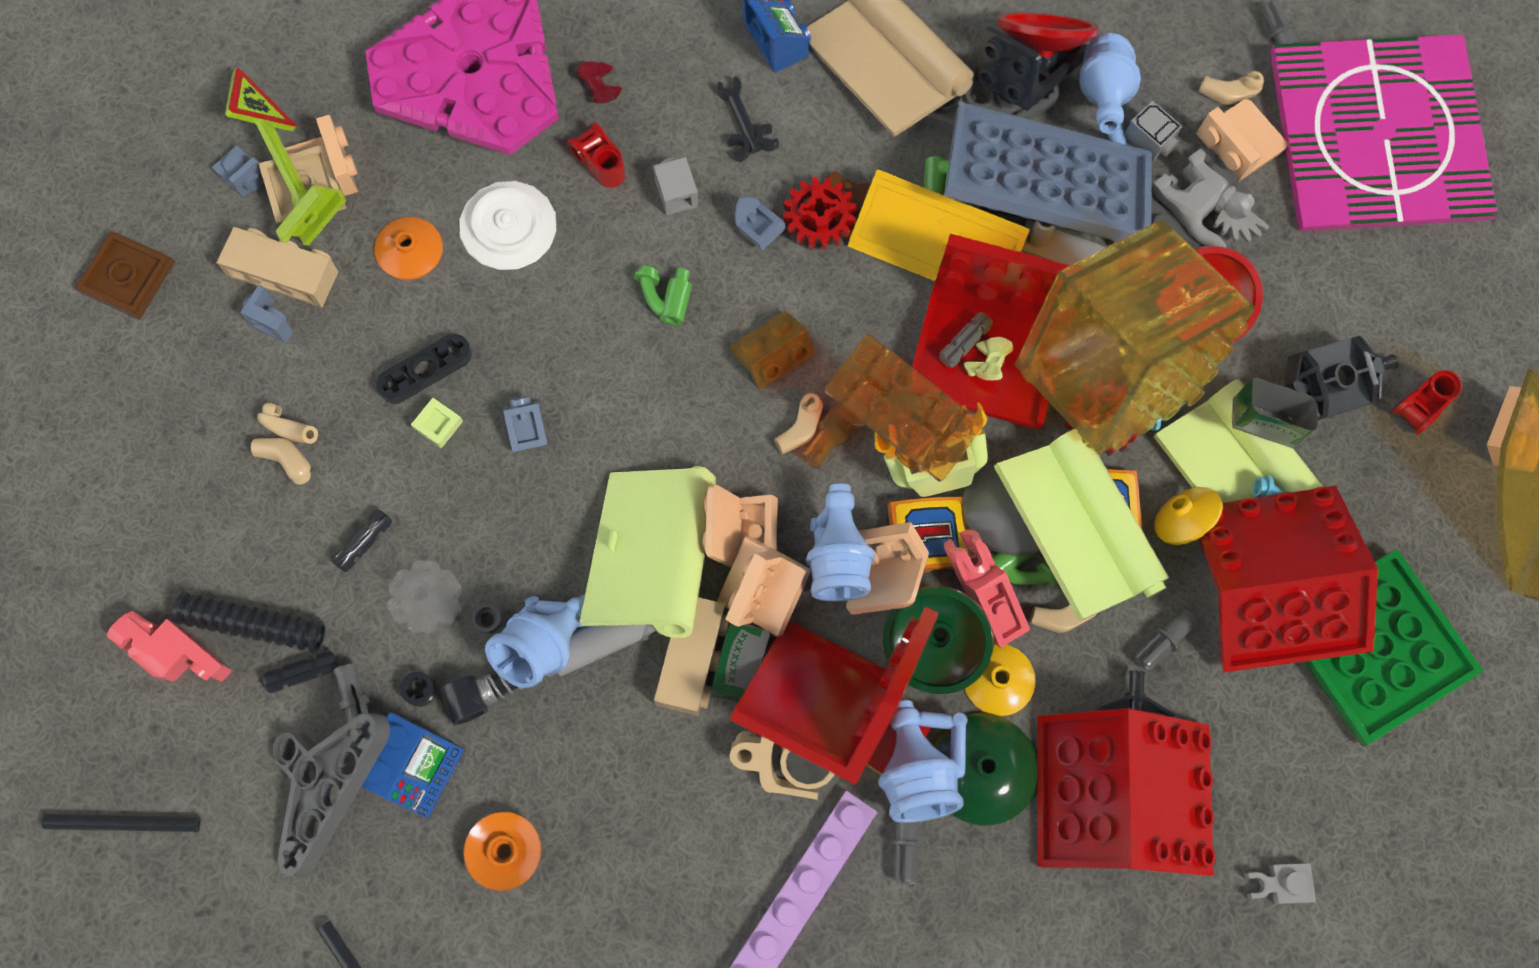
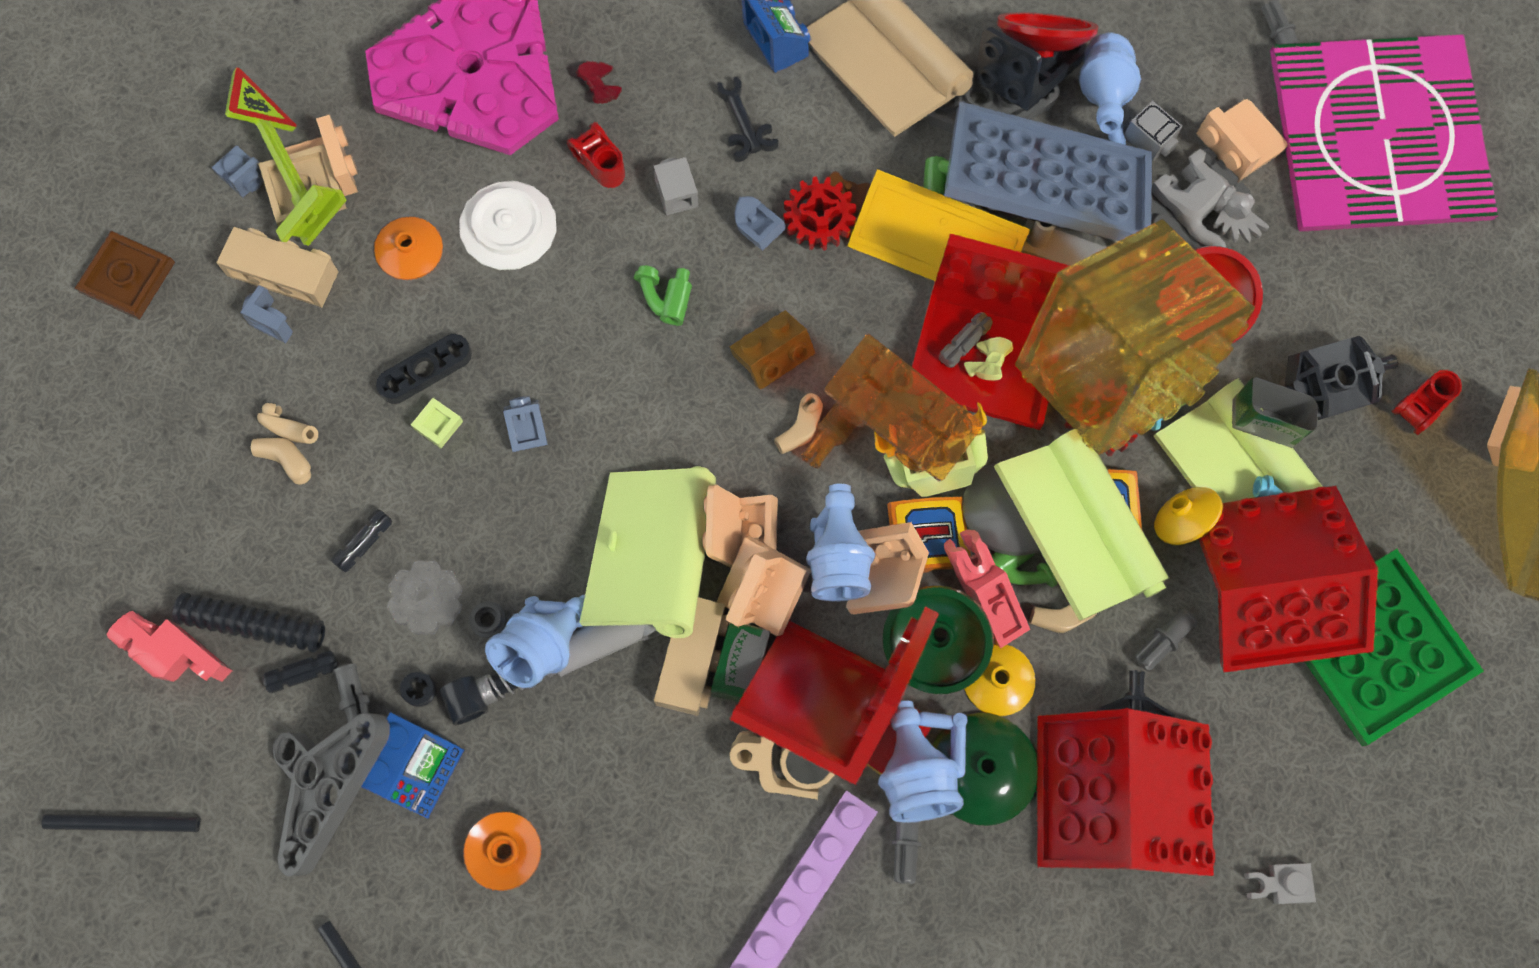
(1232, 91): tan arm -> none

